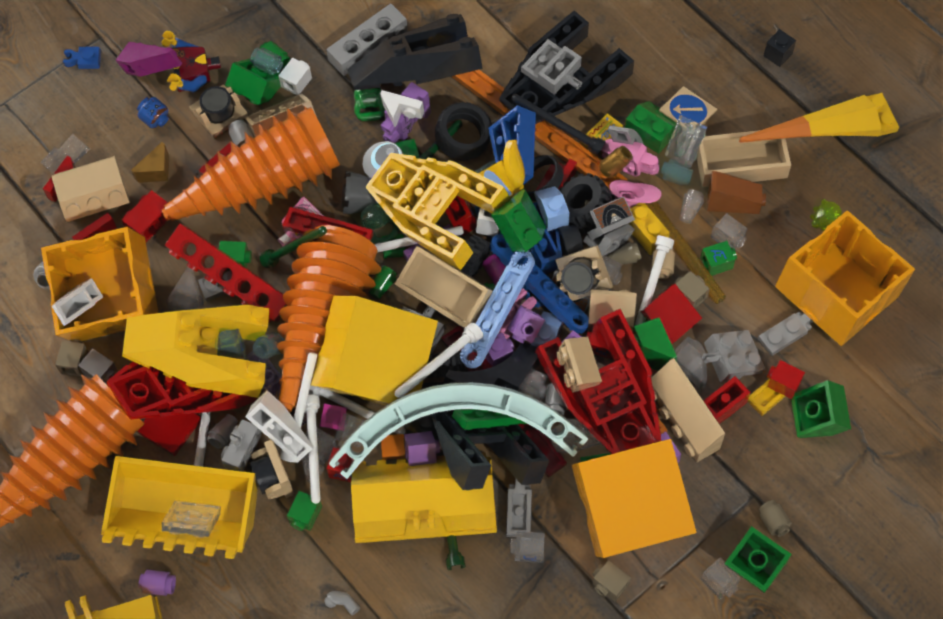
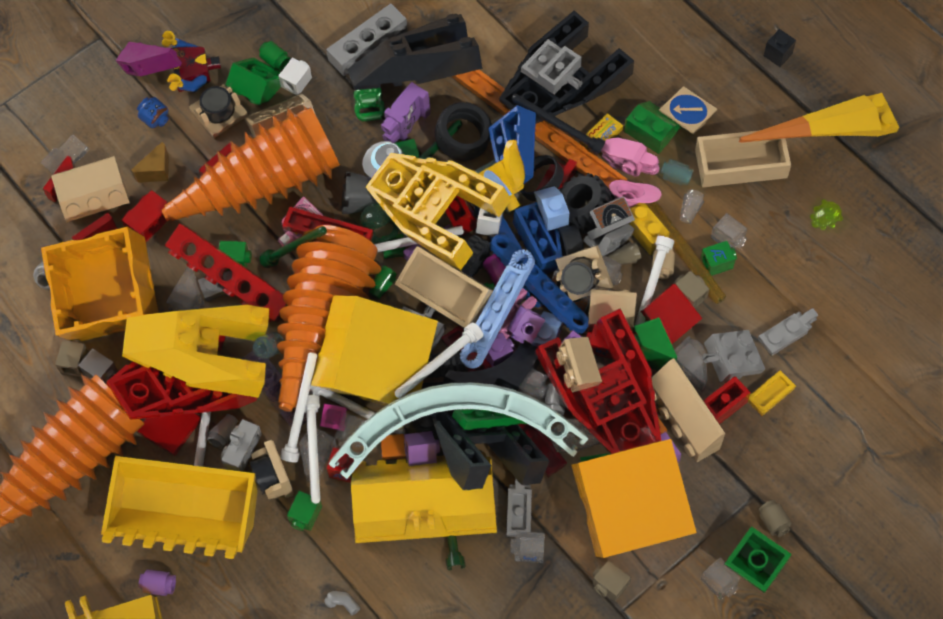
(77, 301): white slope -> none
(85, 58): blue plate -> none
(191, 519): clear plate -> none
(230, 344): clear light blue brick -> none
(237, 131): light grey brick -> none
(266, 61): clear light blue brick -> none
(278, 424): white slope -> none
(397, 104): white slope -> none
(519, 222): green slope -> none
(615, 161): pearl gold piece -> none
(624, 135): light grey slope -> none
(685, 141): clear plate -> none
(734, 195): dark orange slope -> none
(785, 379): red brick -> none
(821, 410): green slope -> none
(844, 278): light orange tile -> none

